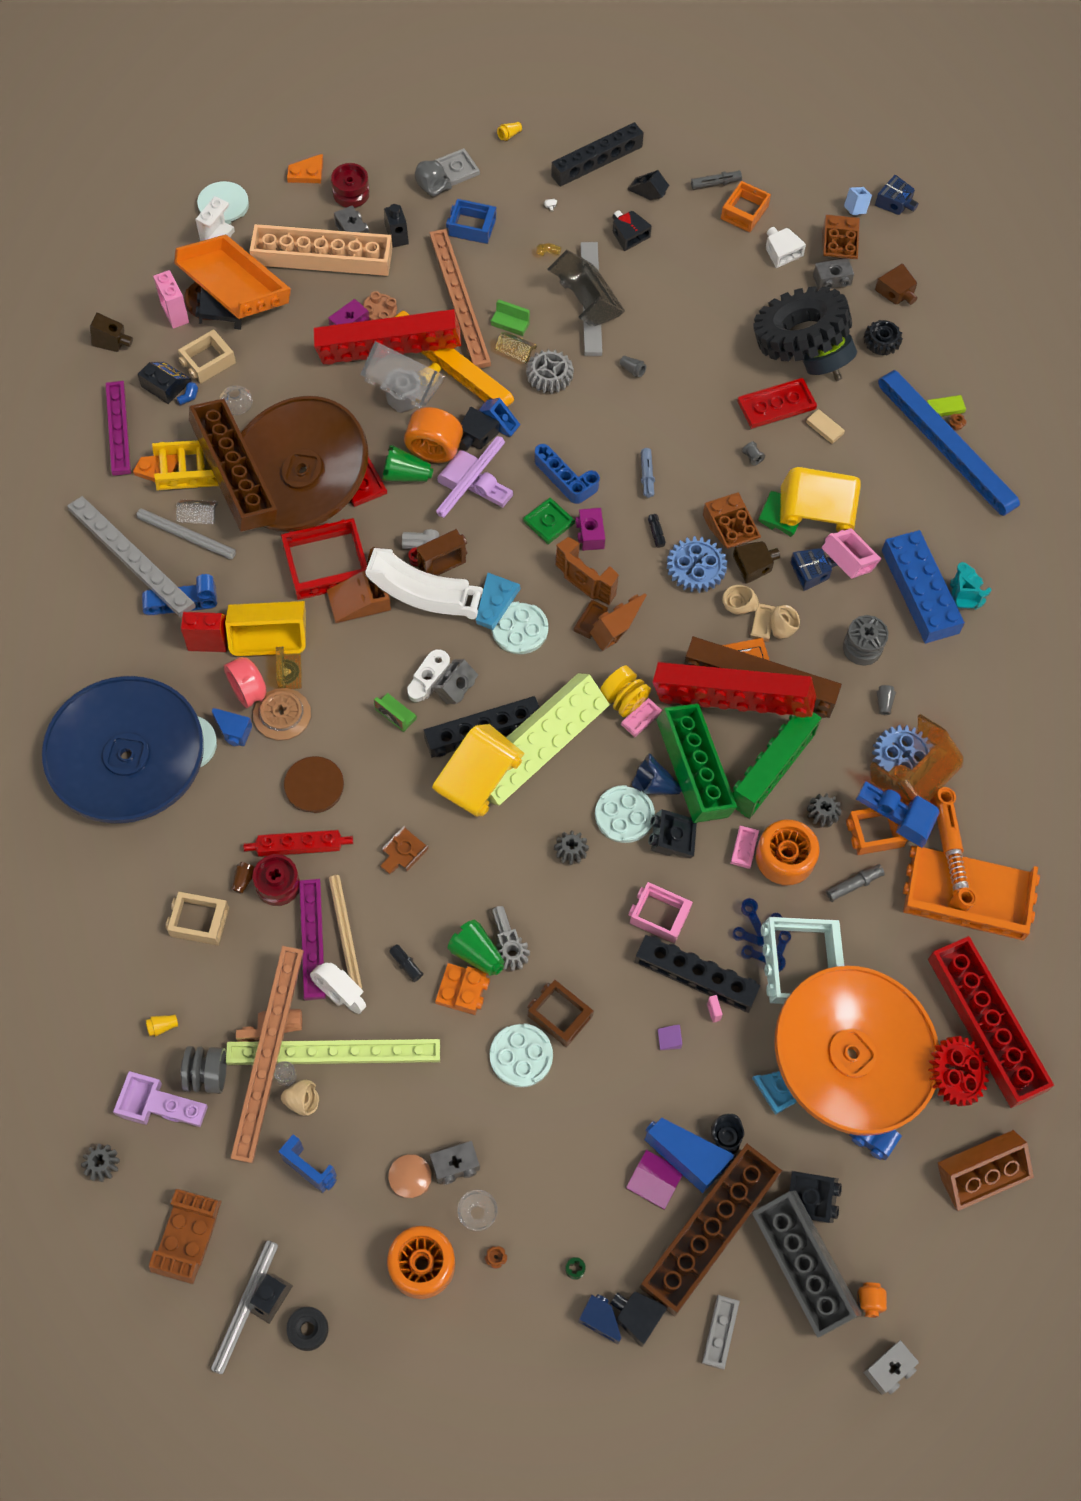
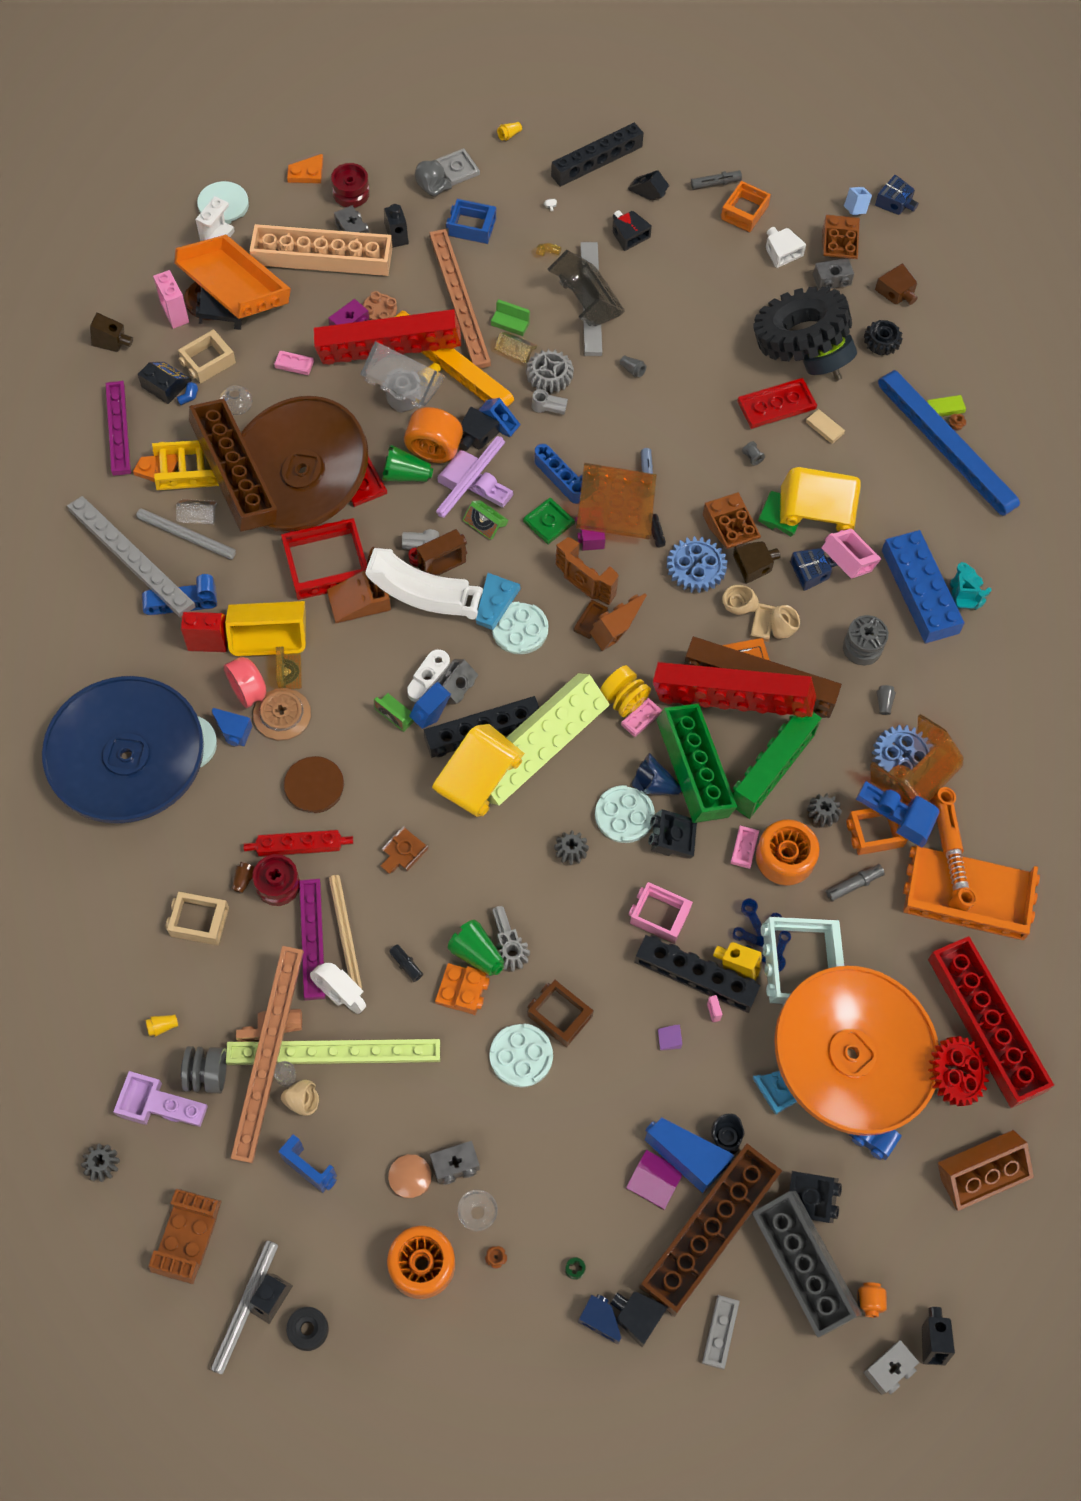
(294, 362): none -> bright pink plate
(430, 706): none -> blue slope
(484, 519): none -> panel
(543, 402): none -> light grey piece
(616, 501): none -> clear orange plate
(741, 959): none -> yellow torso
(937, 1338): none -> black torso

